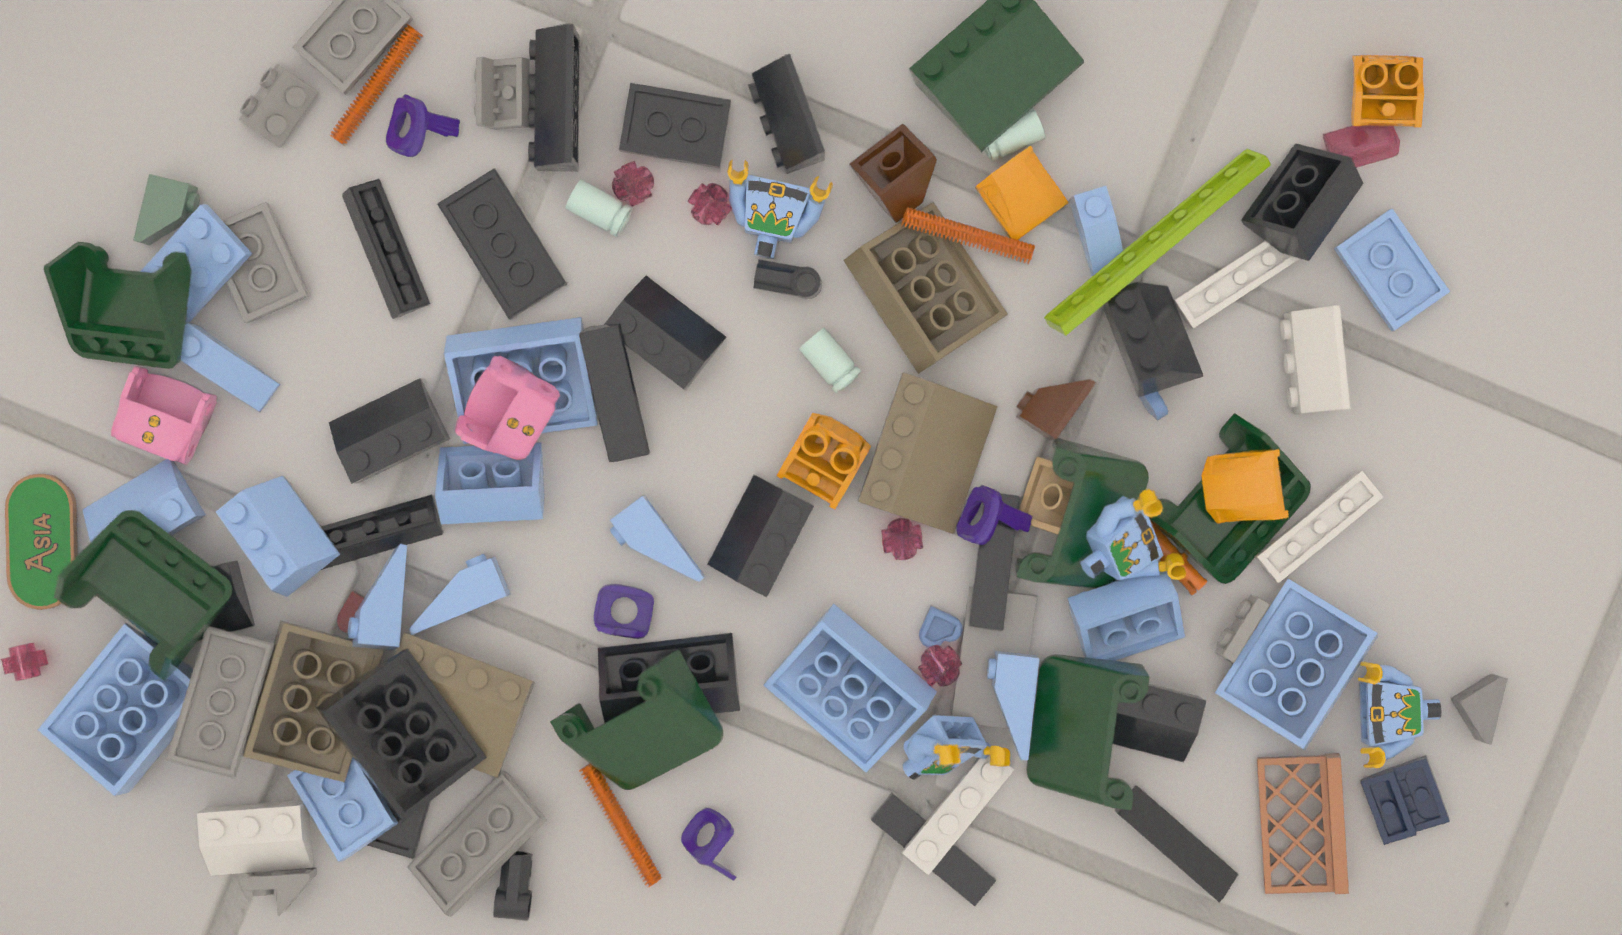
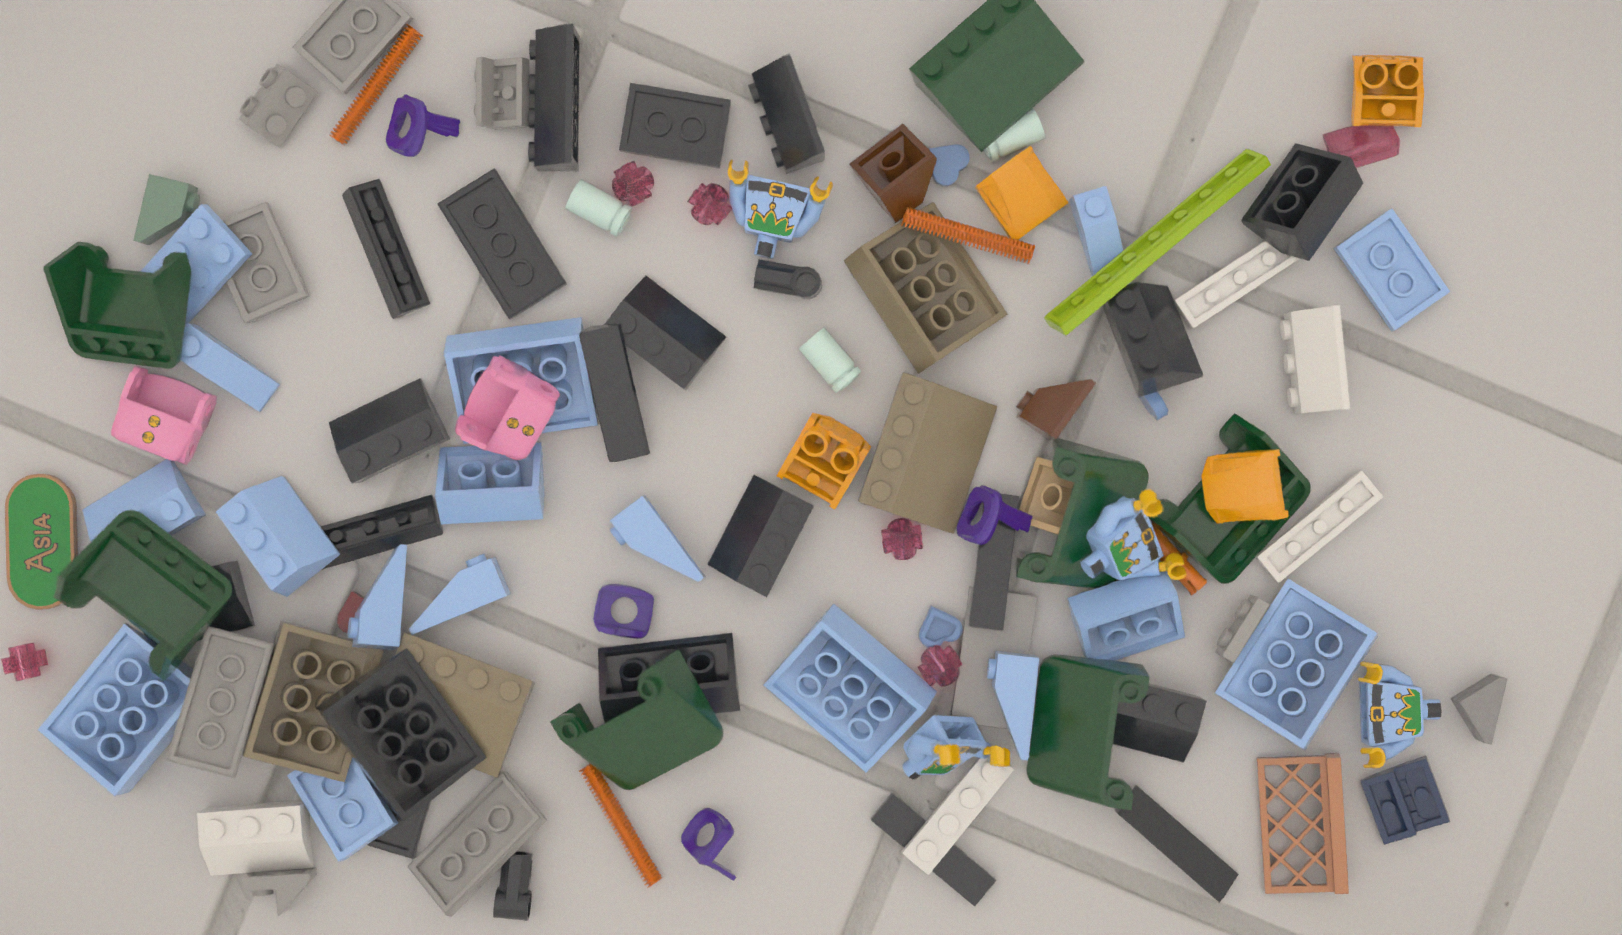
(949, 162): none -> medium blue tile

